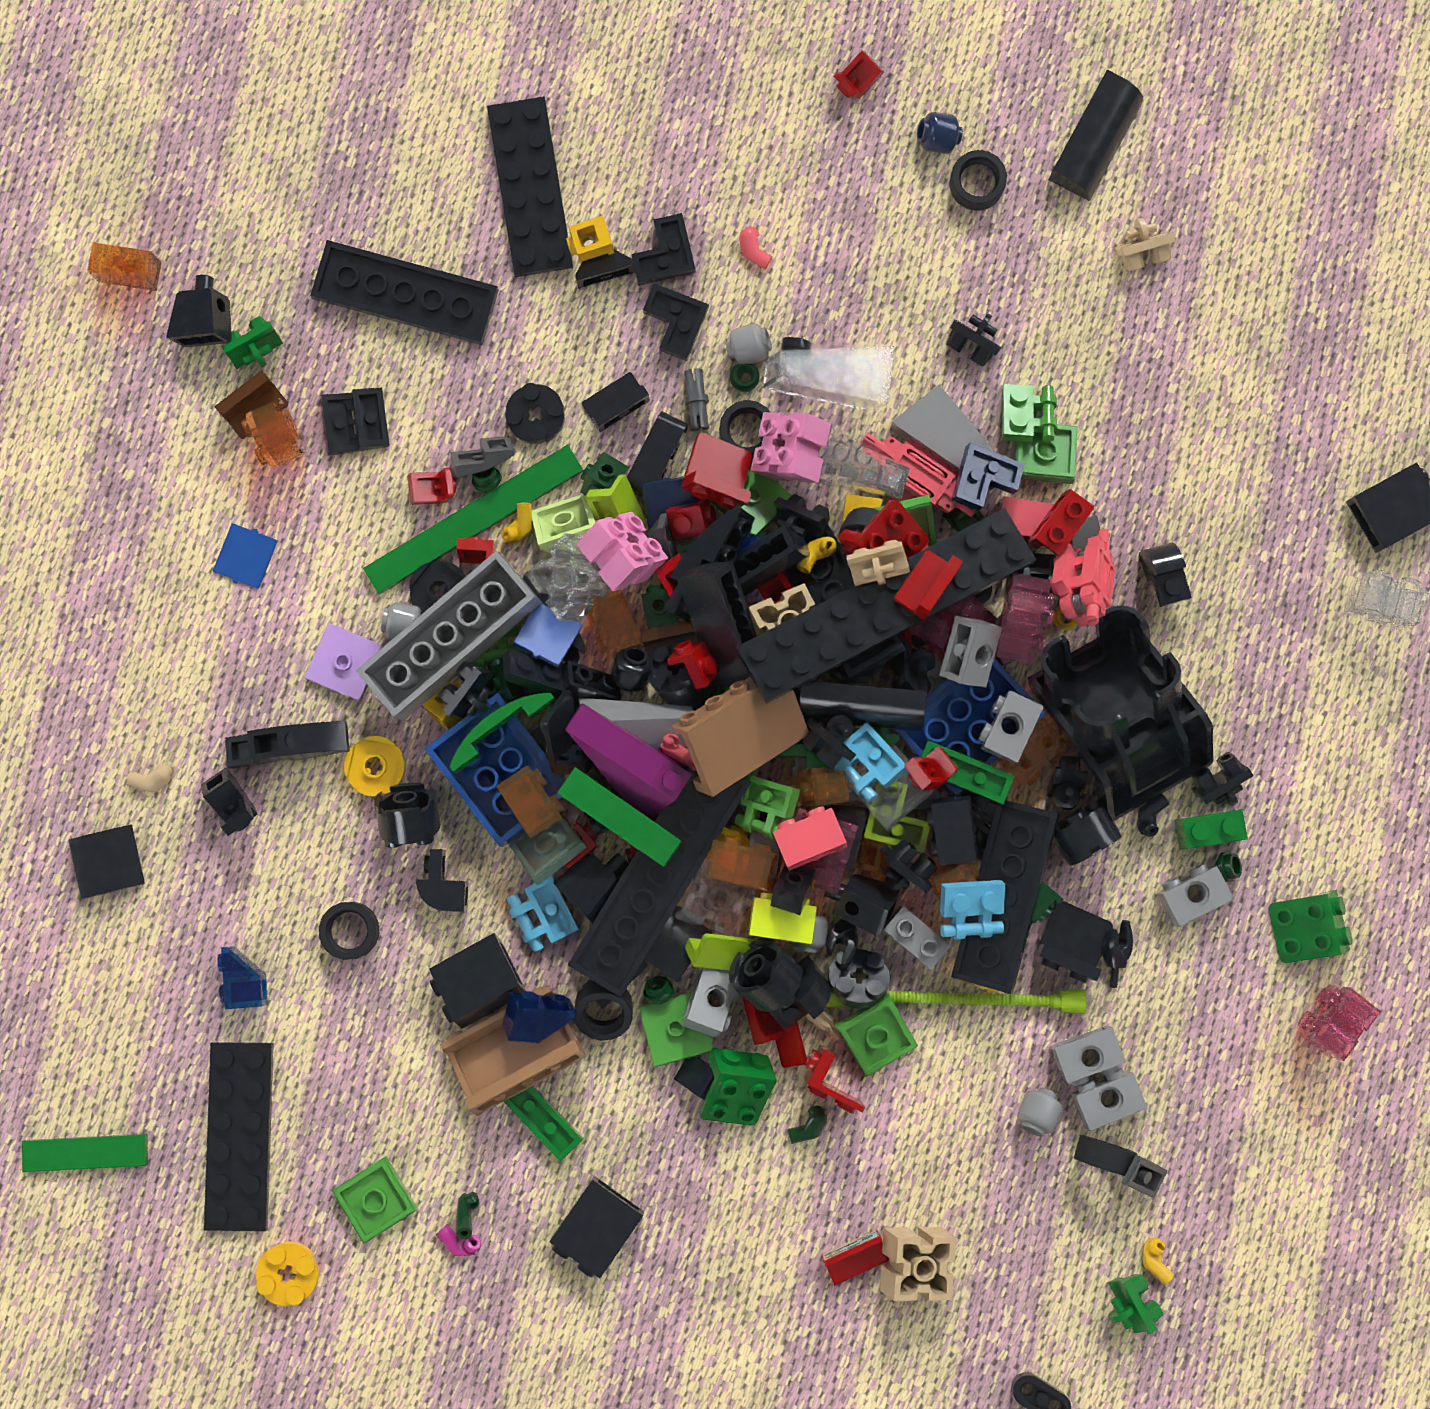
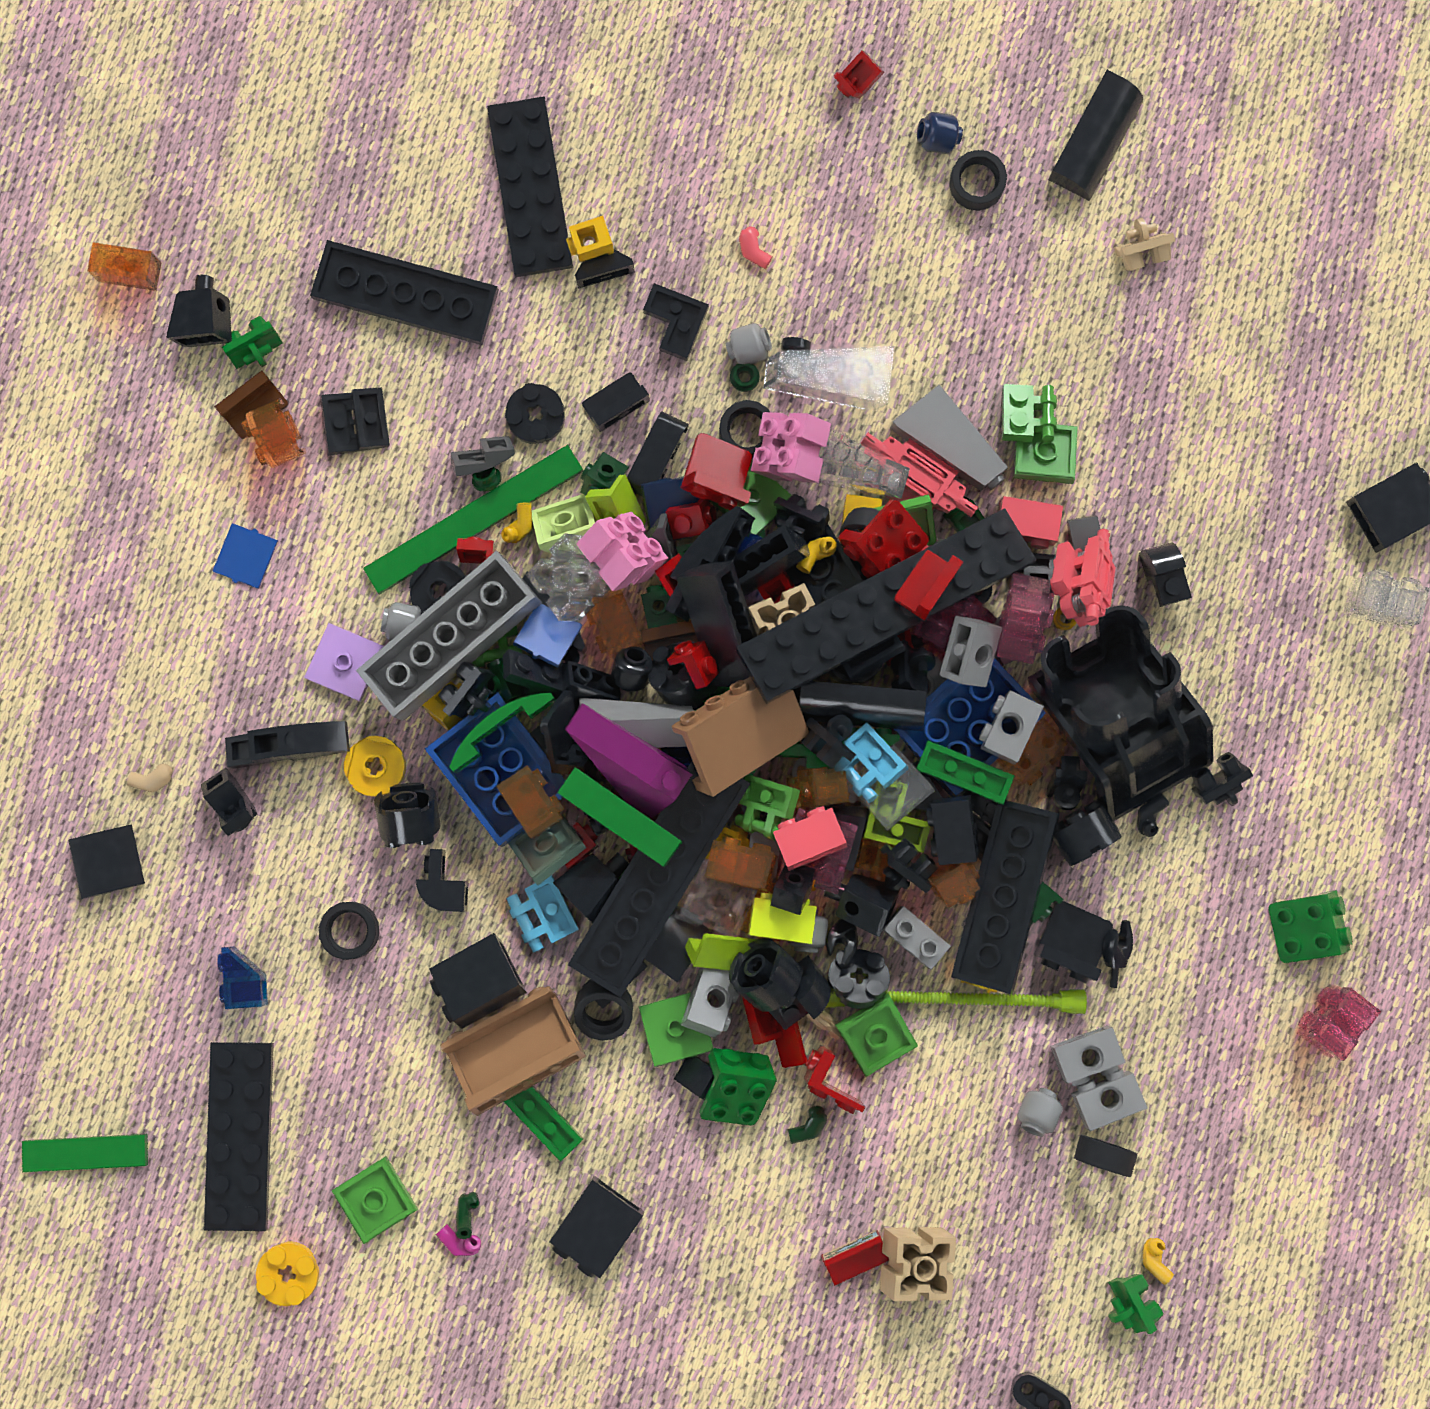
(431, 487): red bracket -> none
(536, 1016): clear blue slope -> none
(658, 990): dark green plate -> none
(671, 258): black plate -> none
(676, 751): coral arm -> none
(696, 399): dark grey pin -> none
(878, 563): tan hips -> none
(932, 770): red bracket -> none
(972, 899): medium azure plate -> none
(984, 468): plate -> none
(985, 348): black hips -> none
(1061, 522): red bracket -> none
(1144, 1176): dark grey slope -> none
(1211, 829): green brick -> none
(1212, 895): light grey brick -> none
(1229, 866): dark green plate -> none

